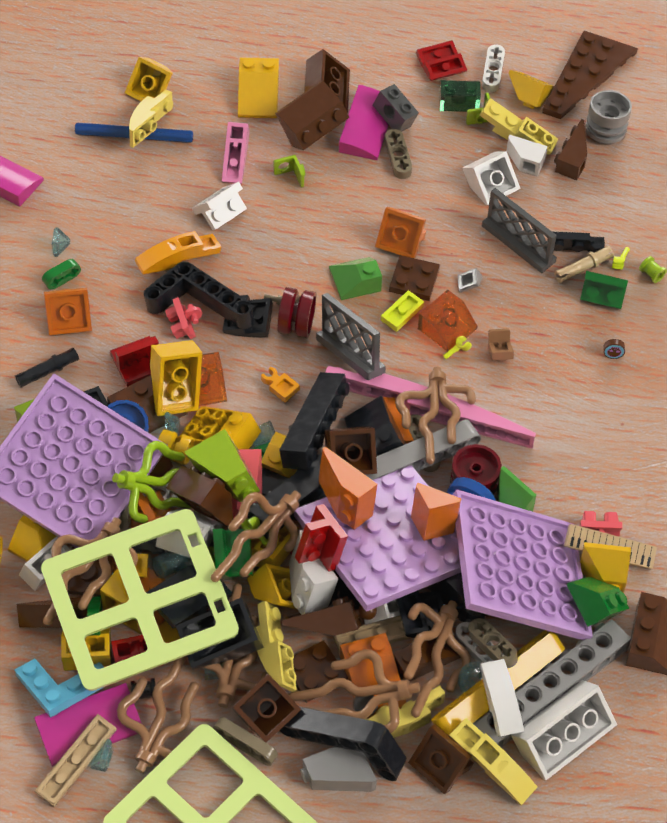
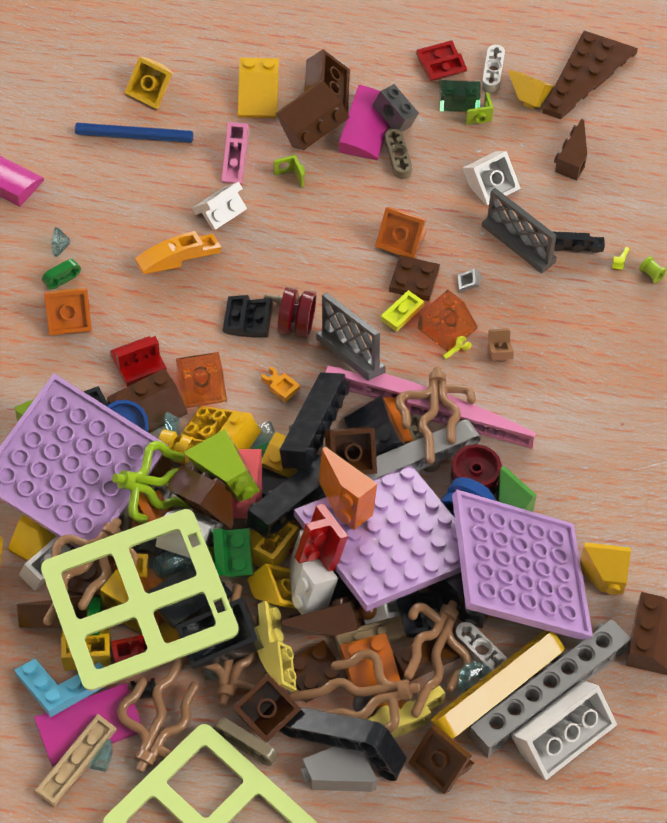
(53, 364): black pin -> none
(147, 114): light yellow slope -> none
(176, 377): yellow slope -> none
(186, 316): coral hips -> none
(189, 279): black beam -> none
(252, 524): lime hand -> none
(277, 517): medium nougat plant -> none
(357, 278): bright green slope -> none
(434, 512): orange slope -> none
(490, 634): dark tan beam -> none
(494, 761): light yellow slope -> none
(501, 698): white slope -> none
(508, 124): light yellow slope -> none
(526, 154): white slope -> none
(591, 260): tan pin -> none
(597, 600): green slope -> none
(604, 289): green bracket -> none
(608, 116): light grey wheel -> none
(610, 524): coral hips -> none
(614, 348): reddish brown tile -> none
(641, 553): tan tile -> none

